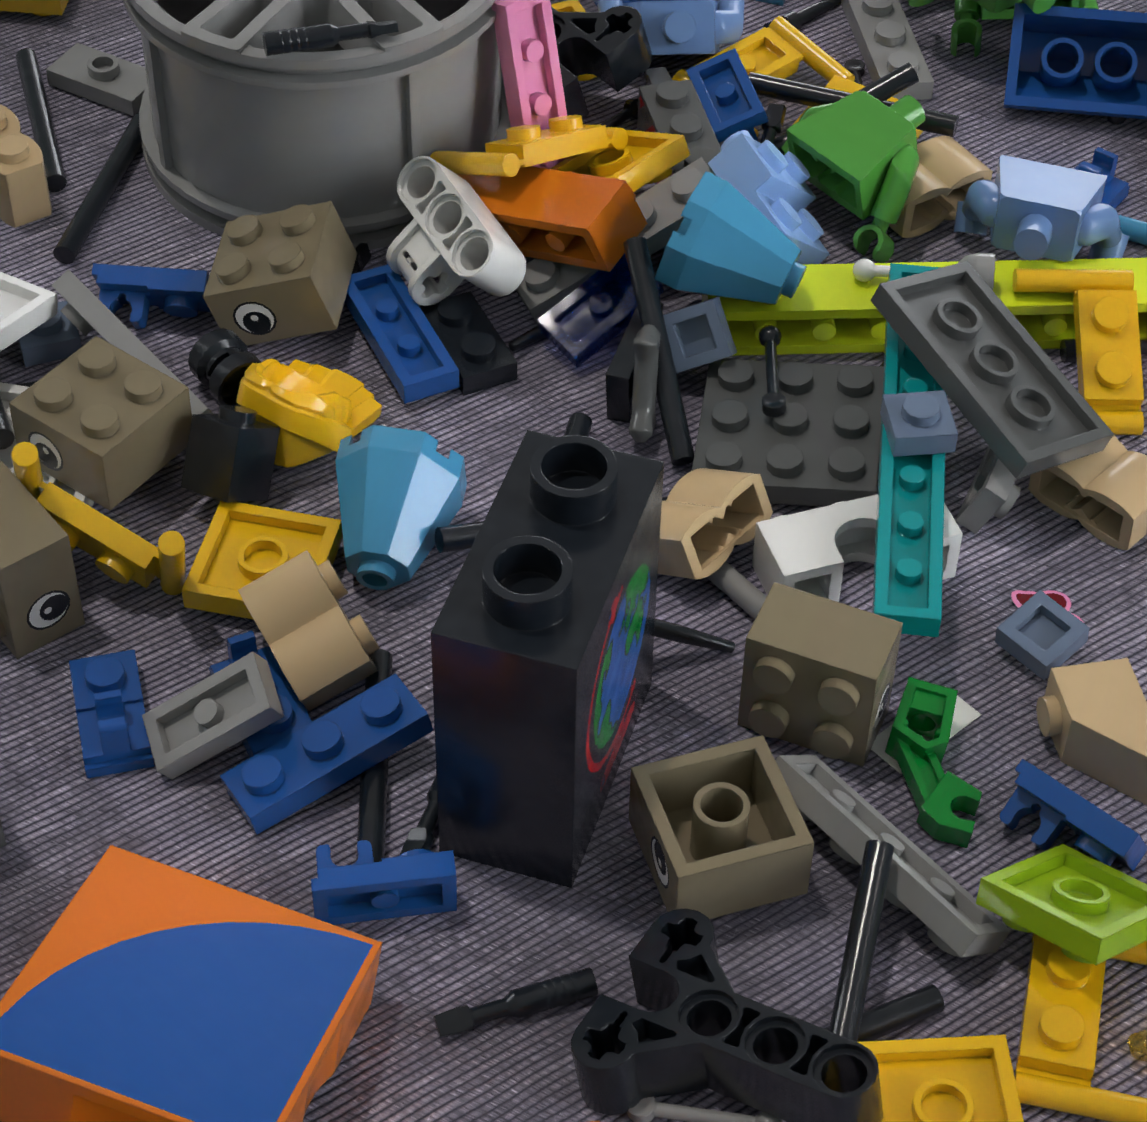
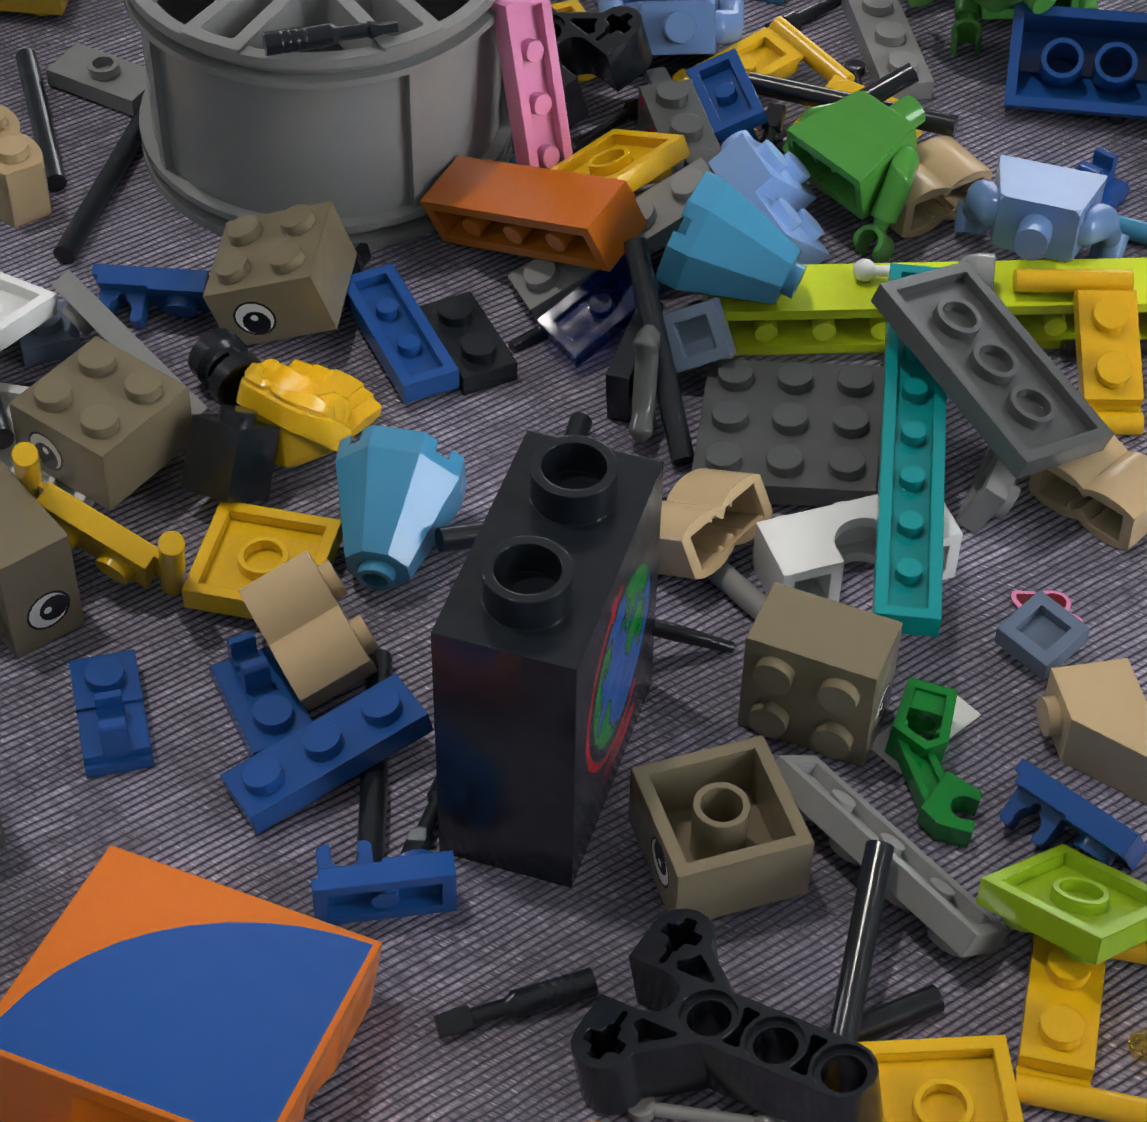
(212, 715): light grey plate -> none
(450, 237): white piece -> none
(532, 146): yellow plate -> none
(773, 402): black hinge -> none
(919, 423): sand blue plate -> none

